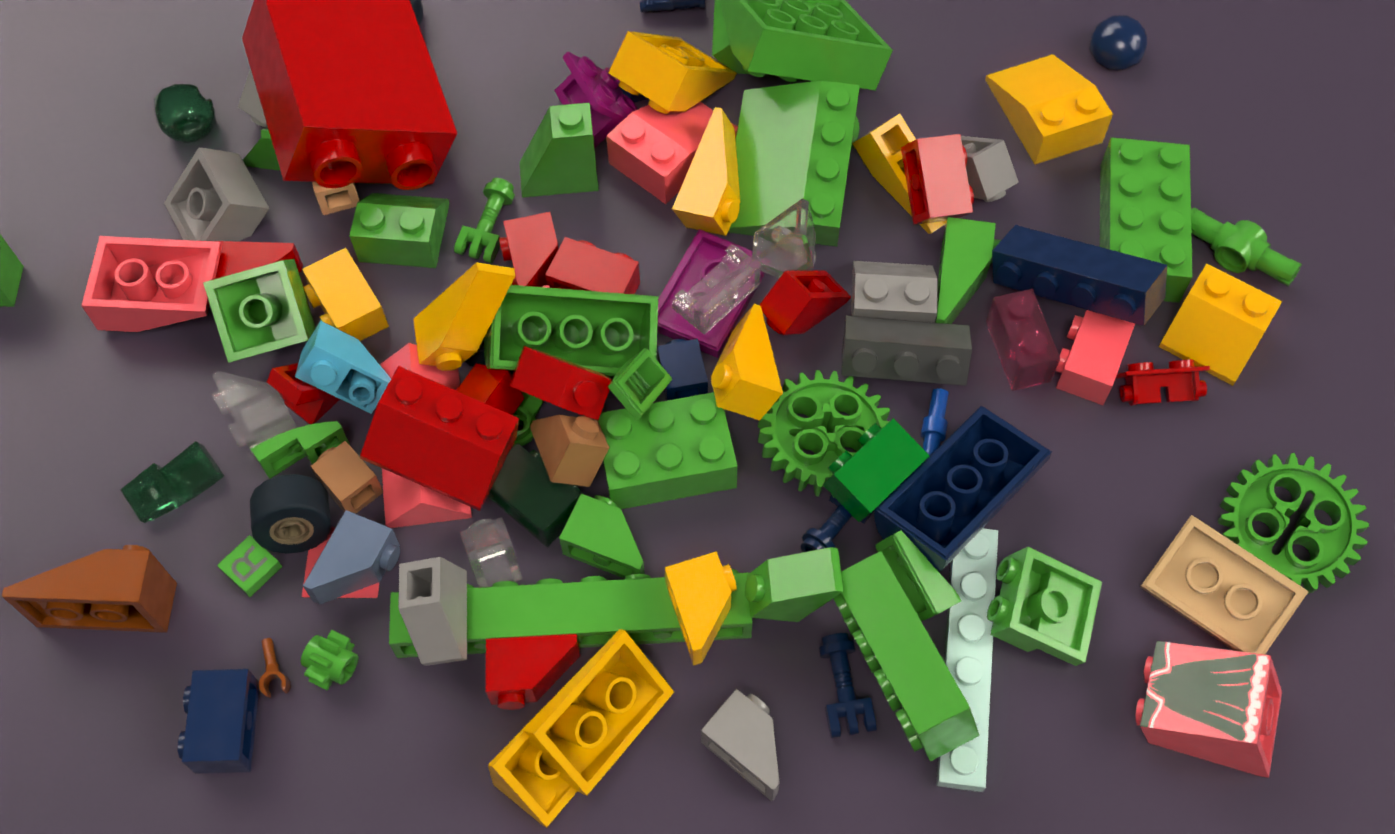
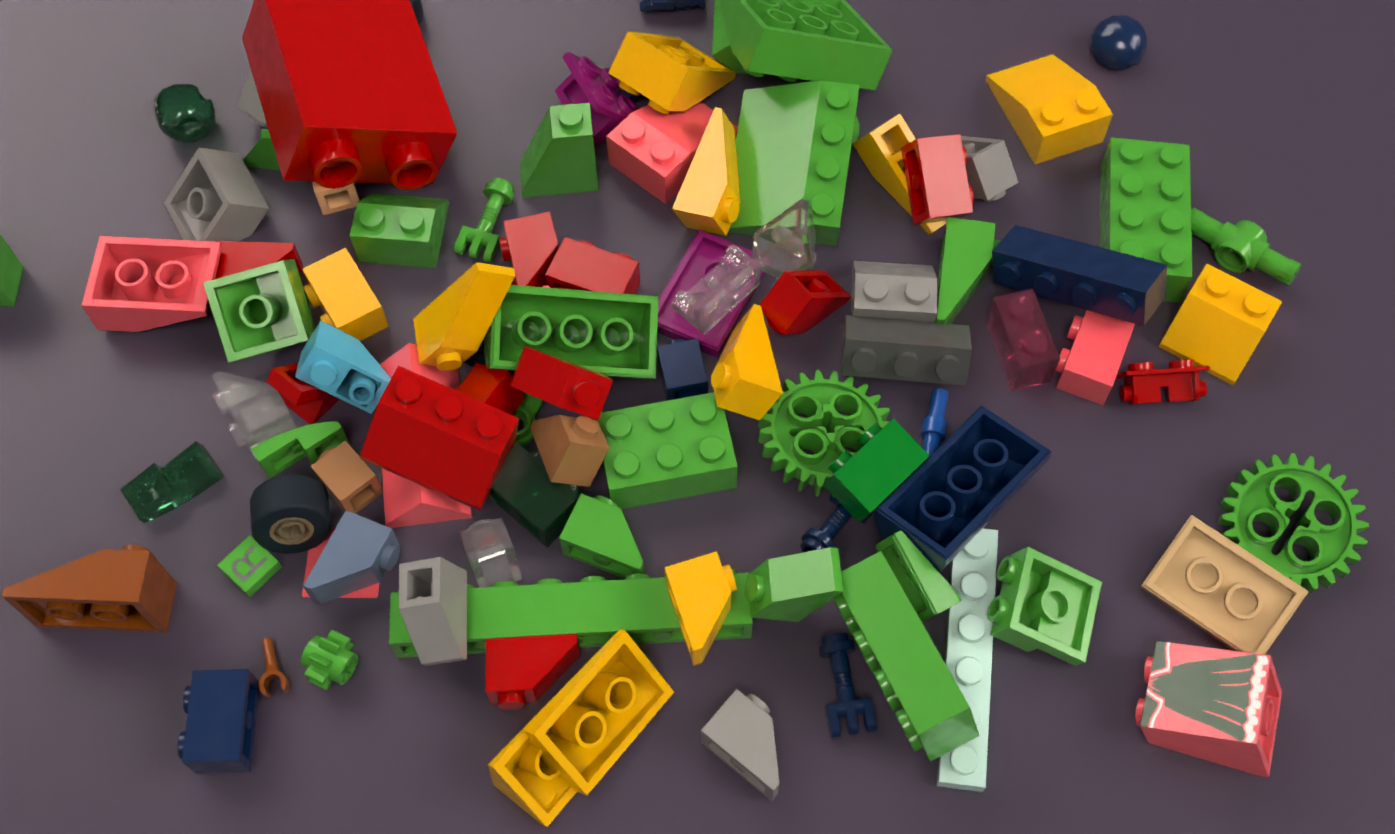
(639, 382): bright green slope -> none

